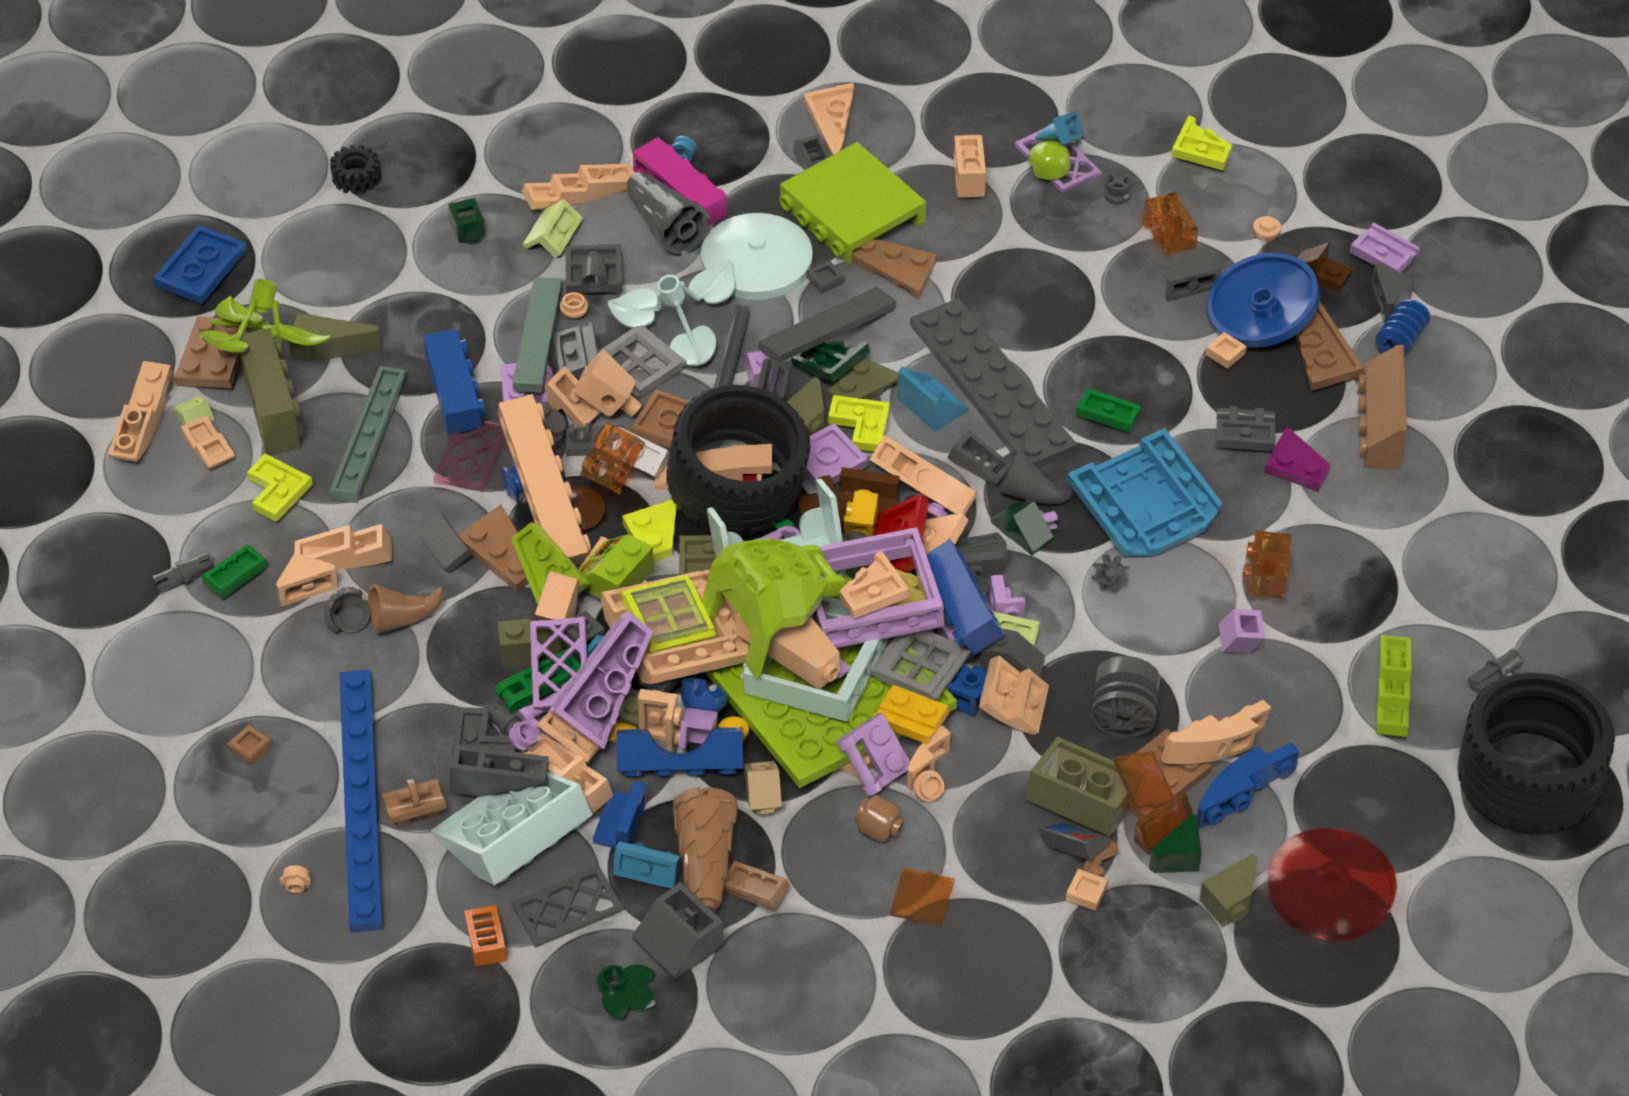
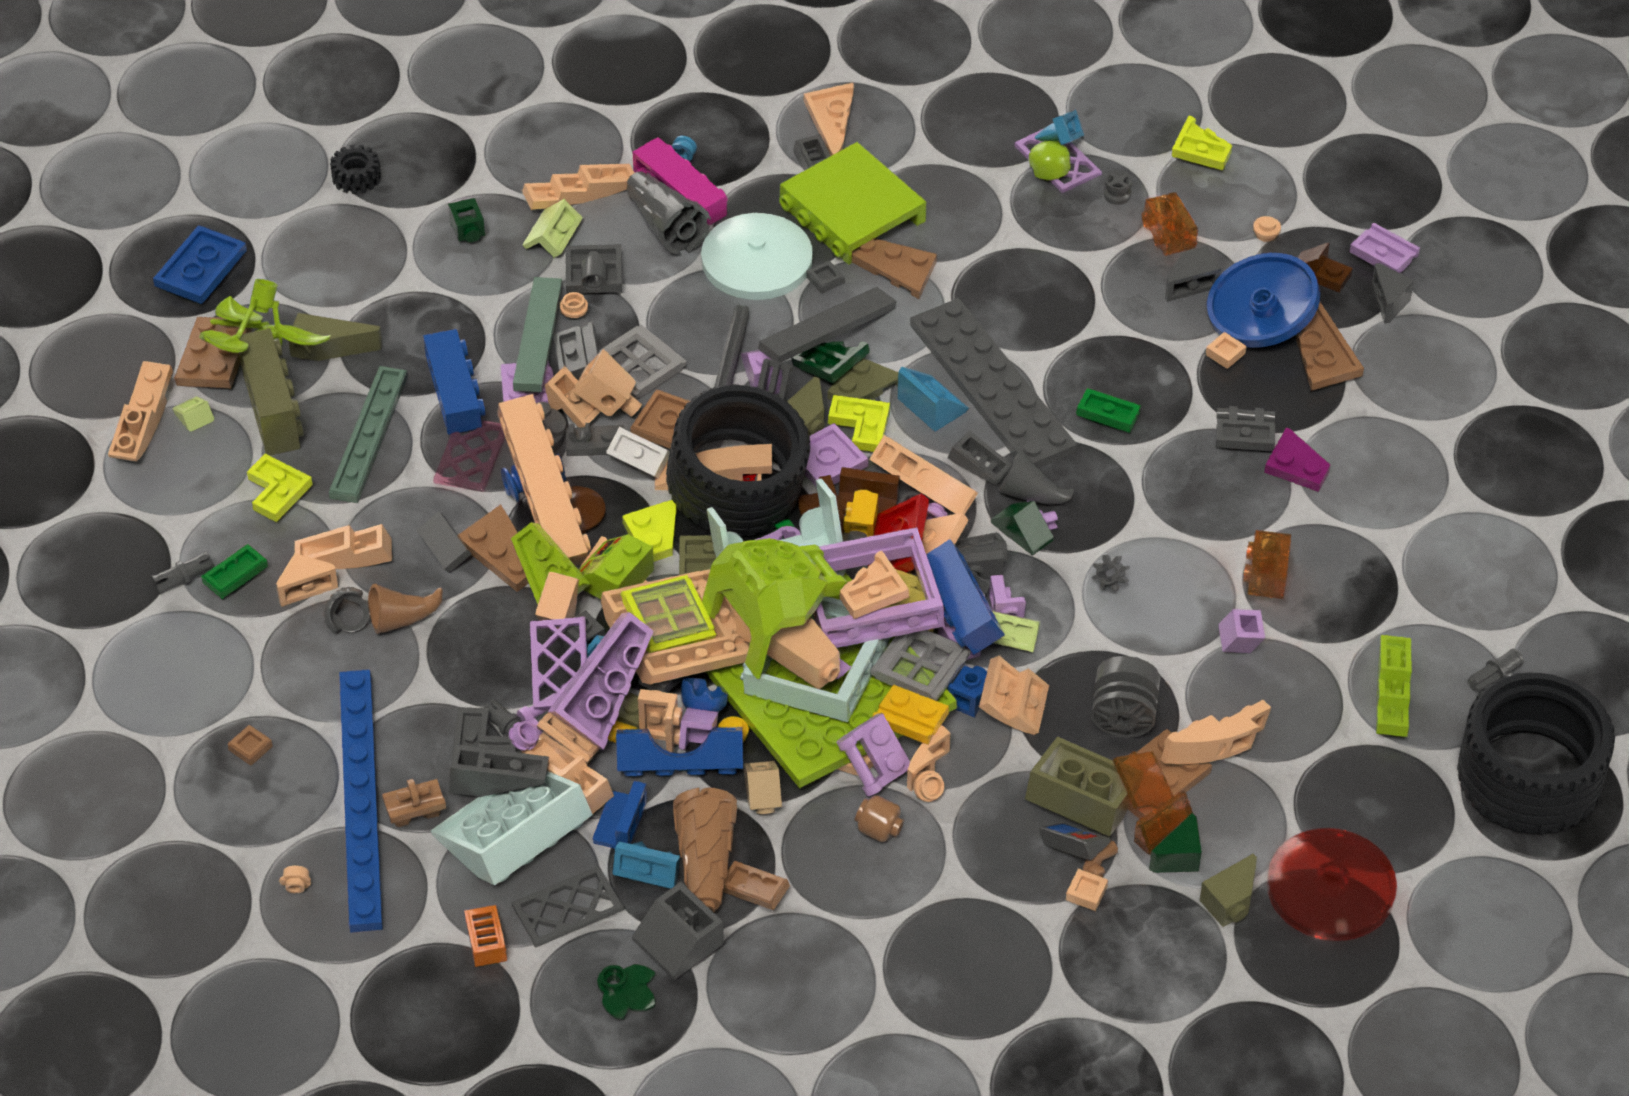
(207, 442): light nougat slope -> none
(516, 642): olive slope -> none
(523, 680): green plate -> none
(619, 461): clear orange brick -> none
(712, 285): light aqua plant -> none
(922, 897): clear orange piece -> none
(969, 166): light nougat brick -> none
(1015, 651): dark grey slope -> none
(1147, 496): dark azure wedge -> none
(1235, 784): blue slope -> none
(1383, 410): medium nougat slope -> none
(1403, 326): blue piece -> none

